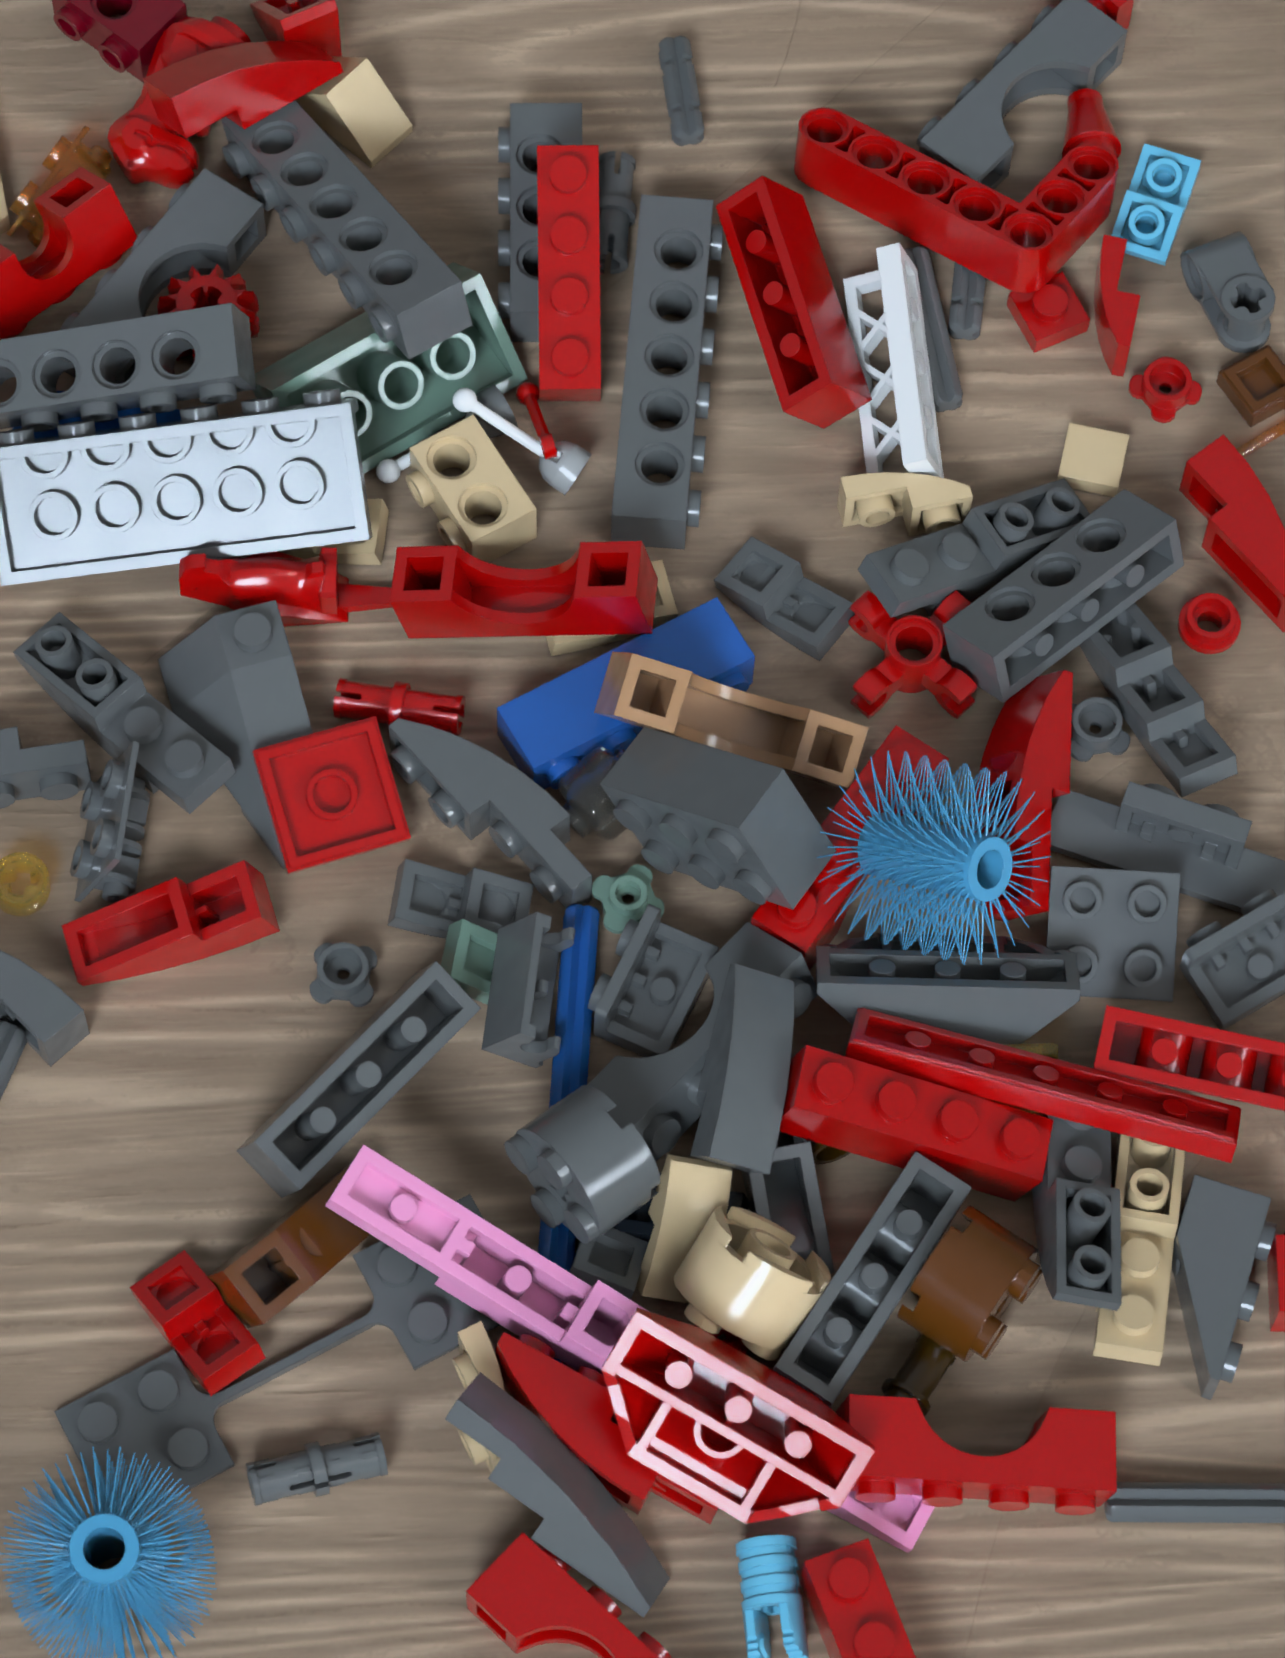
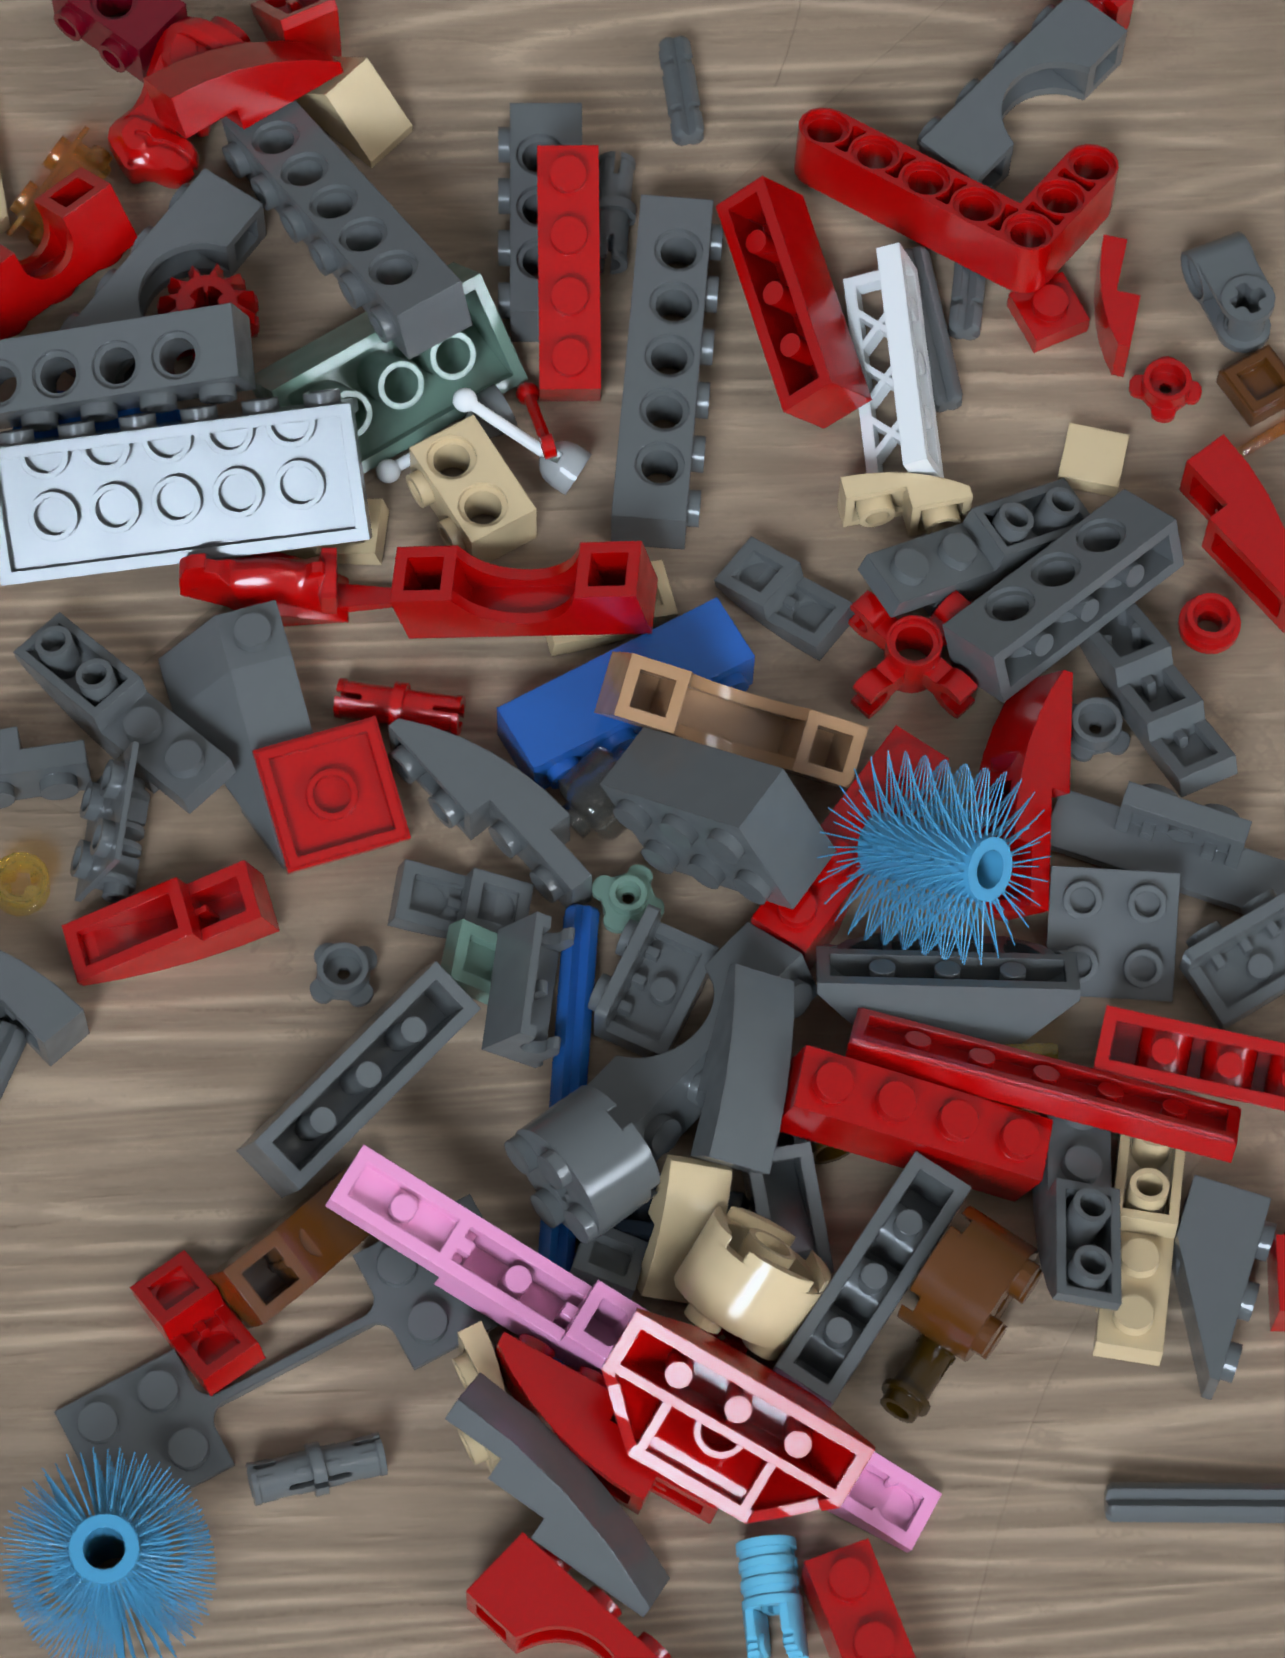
(1062, 1462): red arch -> none
(1089, 123): red cone -> none
(1156, 203): medium azure slope -> none

